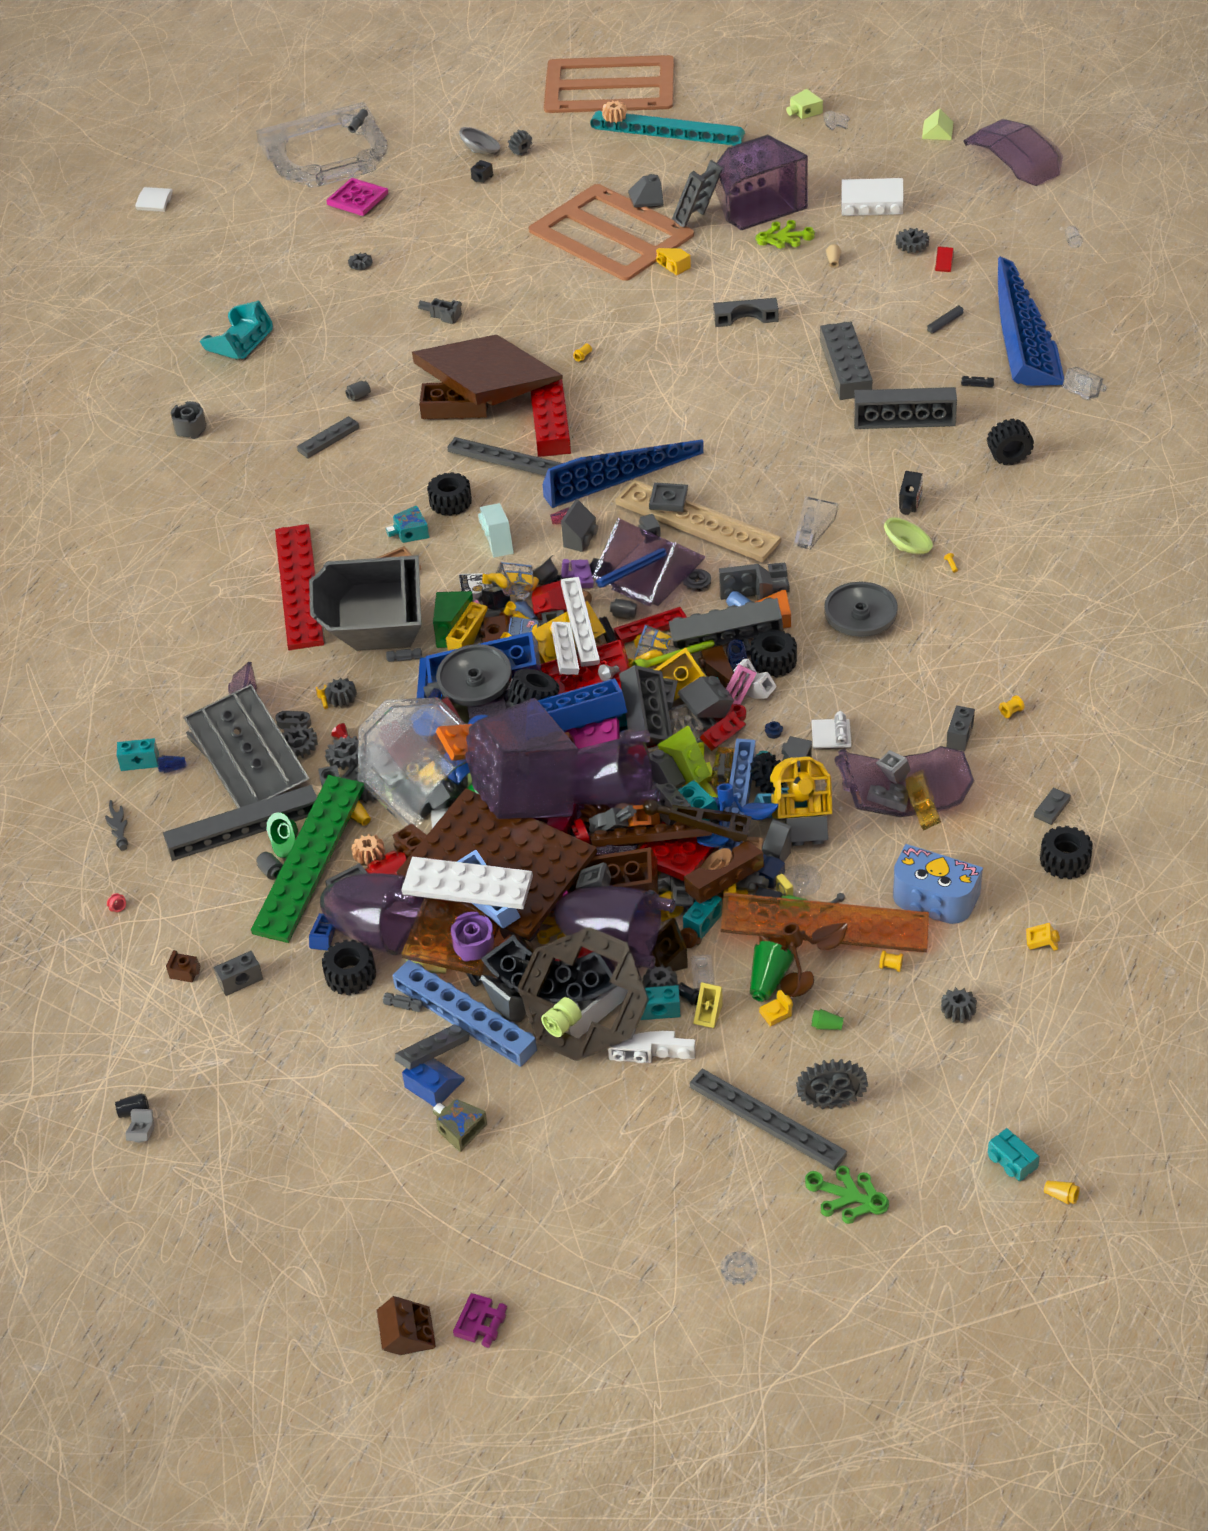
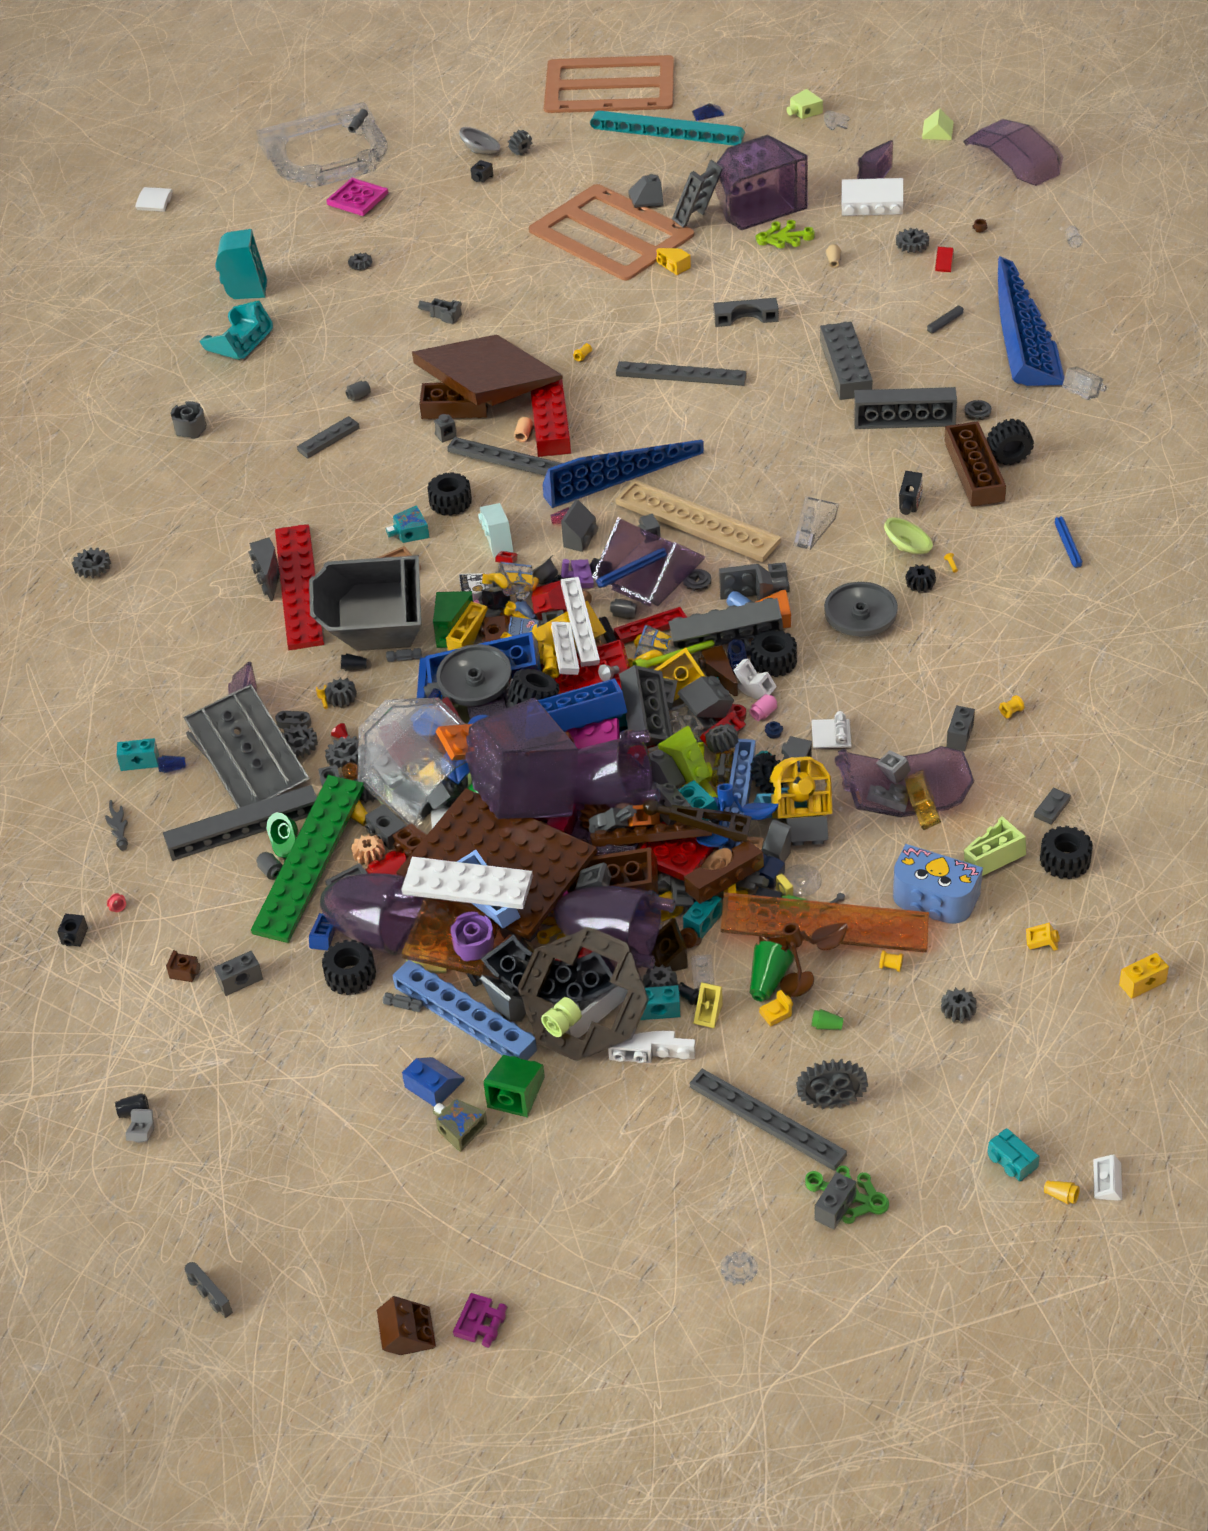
(72, 930): none -> black brick
(91, 563): none -> dark grey gear
(207, 1289): none -> dark grey plate
(241, 265): none -> teal brick
(265, 565): none -> dark grey slope
(350, 771): none -> clear orange plate
(353, 662): none -> black cone
(384, 824): none -> dark grey brick
(432, 1046): dark grey plate -> none
(443, 424): none -> dark grey brick
(507, 557): none -> red tile
(513, 1085): none -> green slope
(523, 429): none -> light nougat piece
(549, 660): none -> yellow connector
(580, 831): red plate -> none
(614, 111): light nougat gear -> none
(668, 497): dark grey plate -> none
(681, 373): none -> dark grey plate
(707, 111): none -> clear blue slope
(721, 738): none -> dark grey gear
(739, 669): bright pink tile -> none
(763, 707): none -> bright pink brick
(835, 1200): none -> dark grey brick
(876, 162): none -> clear purple slope
(920, 578): none -> black gear
(975, 464): none -> reddish brown brick
(977, 381): black axle -> none
(978, 405): none -> dark grey gear
(980, 225): none -> reddish brown plate
(997, 847): none -> yellowish green wedge
(1068, 542): none -> blue axle
(1107, 1178): none -> white slope
(1143, 975): none -> yellow brick

